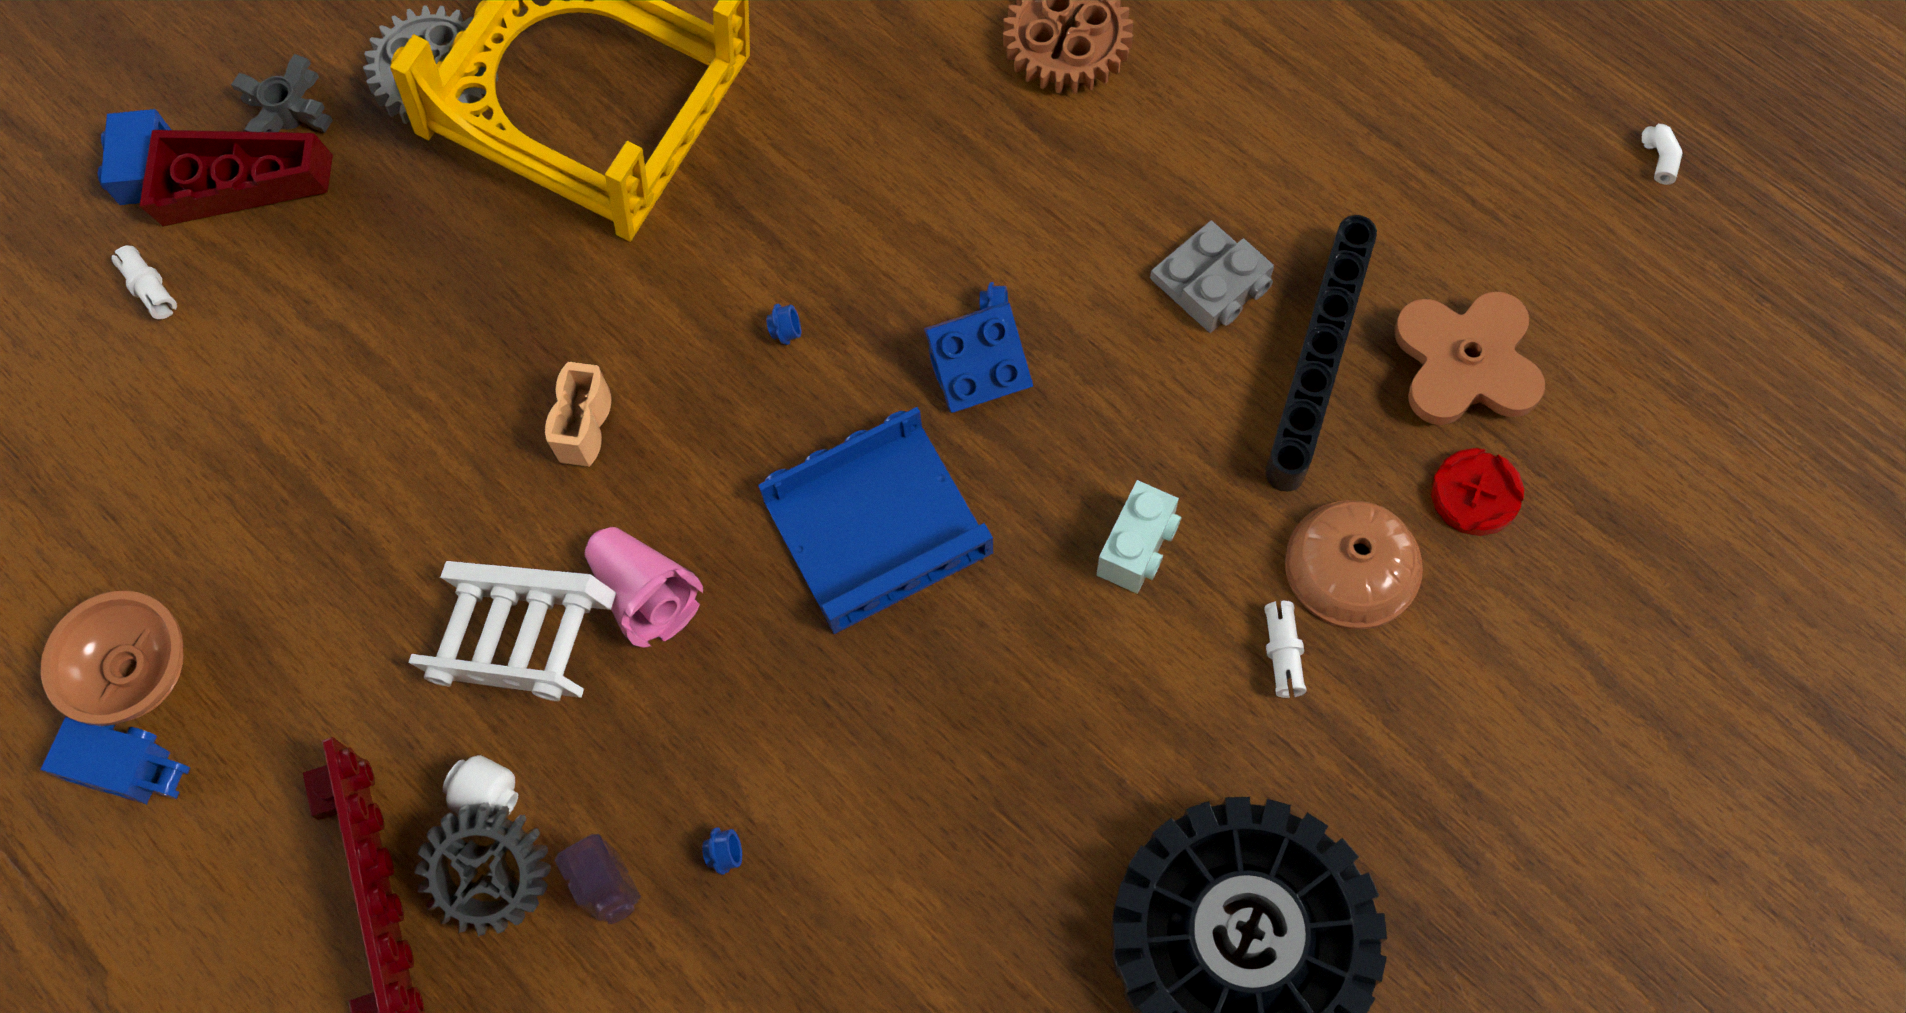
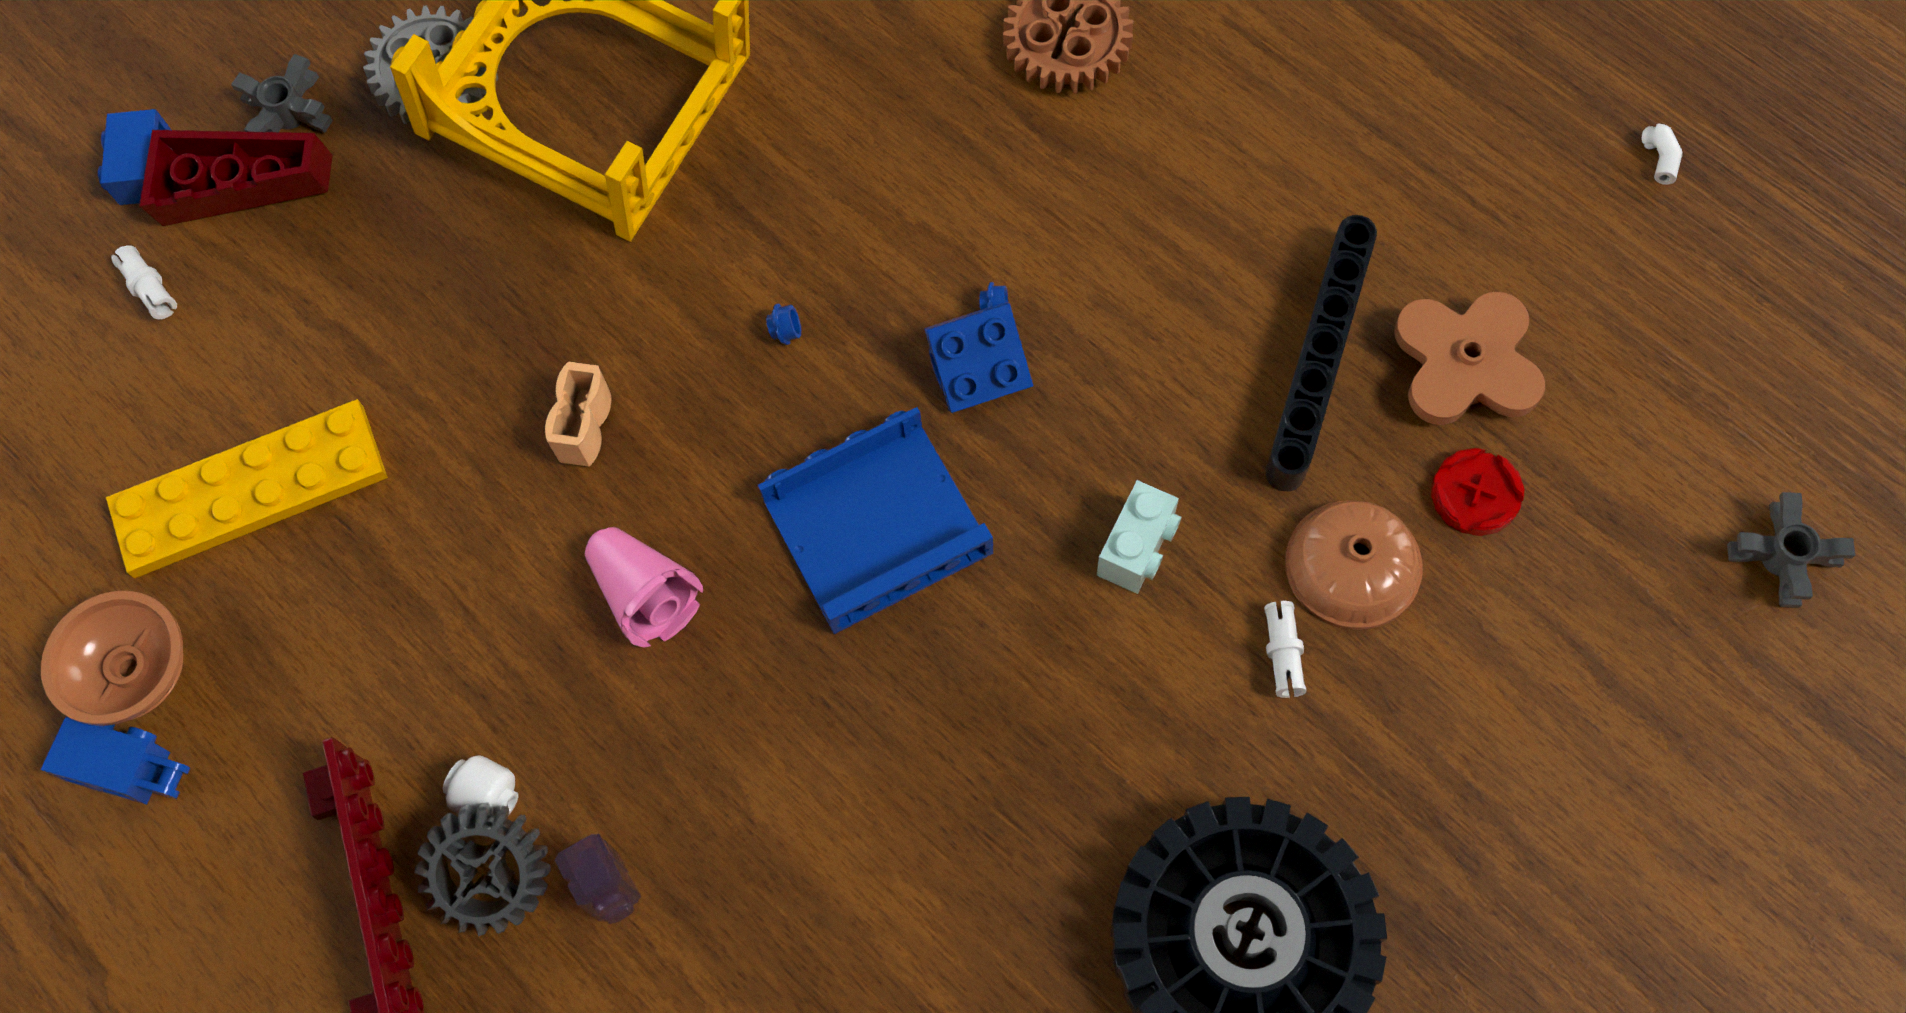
(245, 488): none -> yellow plate
(507, 586): white fence -> none
(722, 850): blue plate -> none
(1213, 276): light grey plate -> none
(1802, 538): none -> dark grey pin

